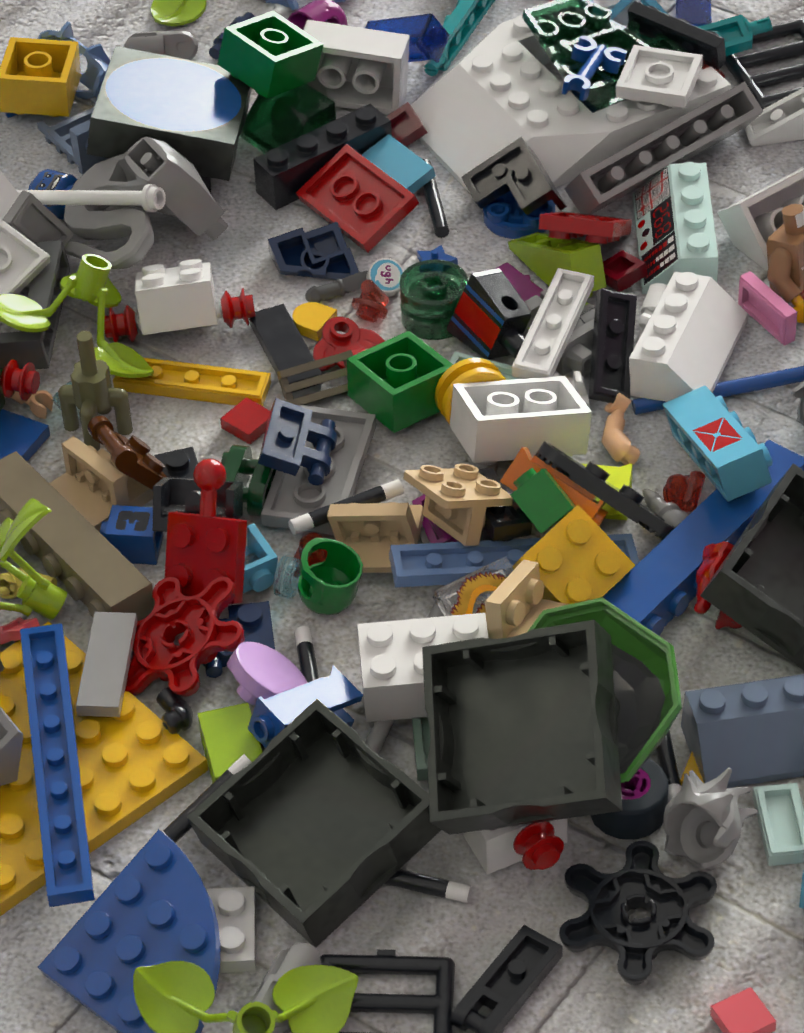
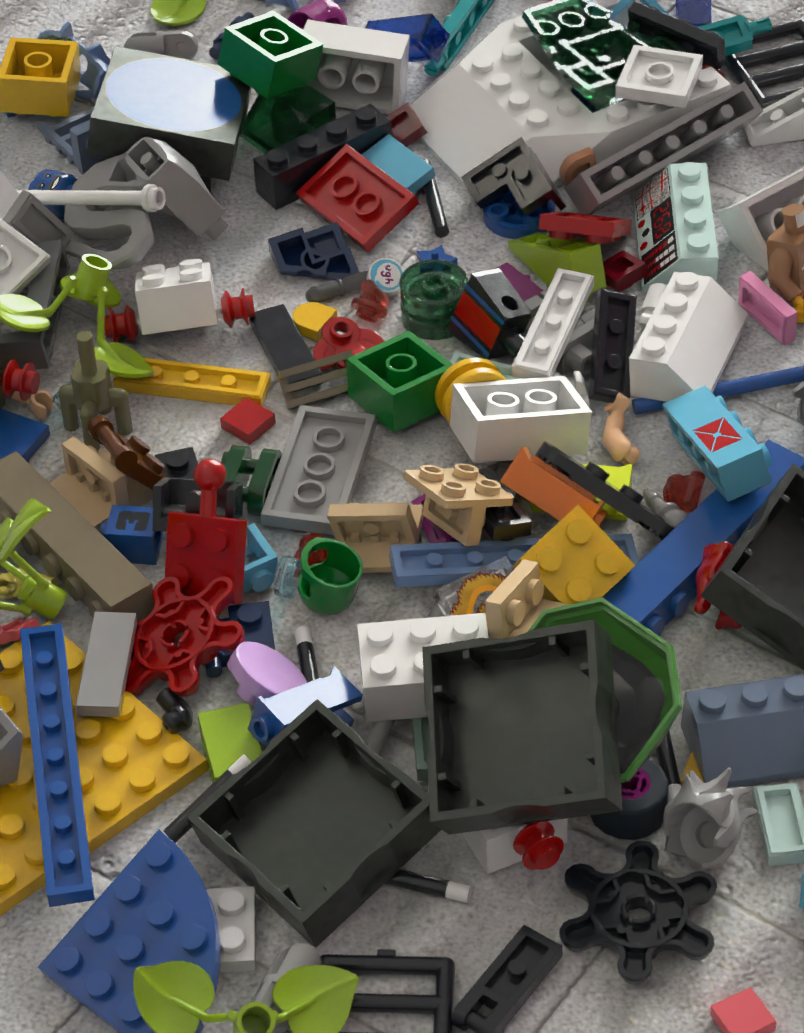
(285, 441): dark blue plate -> none
(319, 516): bar -> none
(541, 499): green brick -> none
(575, 164): none -> nougat tile
(592, 57): blue bar -> none

